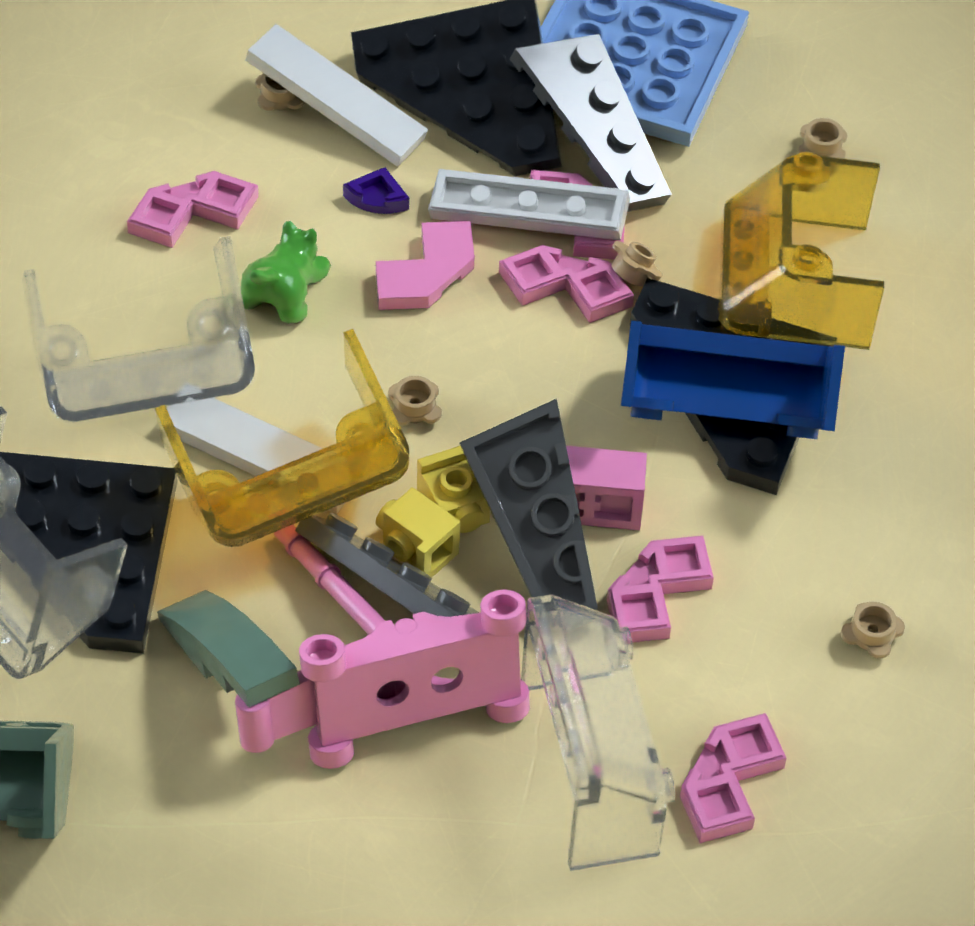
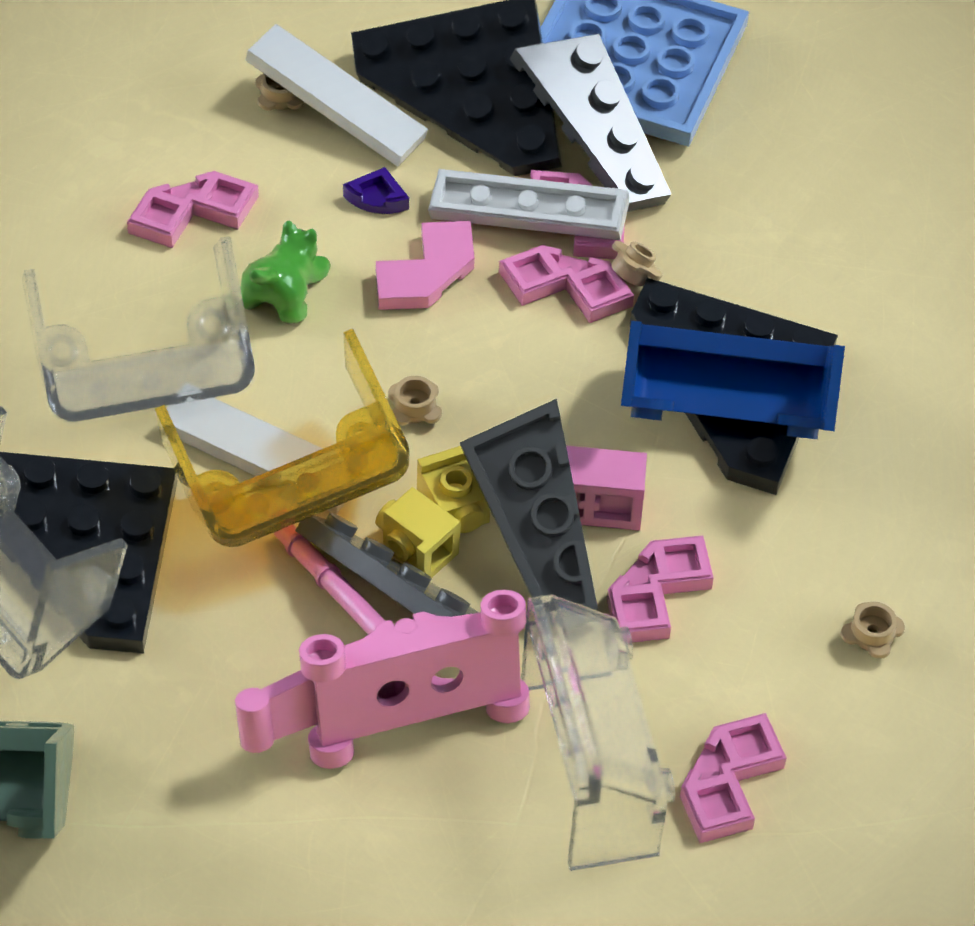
(229, 647): sand green slope -> none
(790, 288): clear yellow windscreen -> none
(823, 138): tan plate -> none

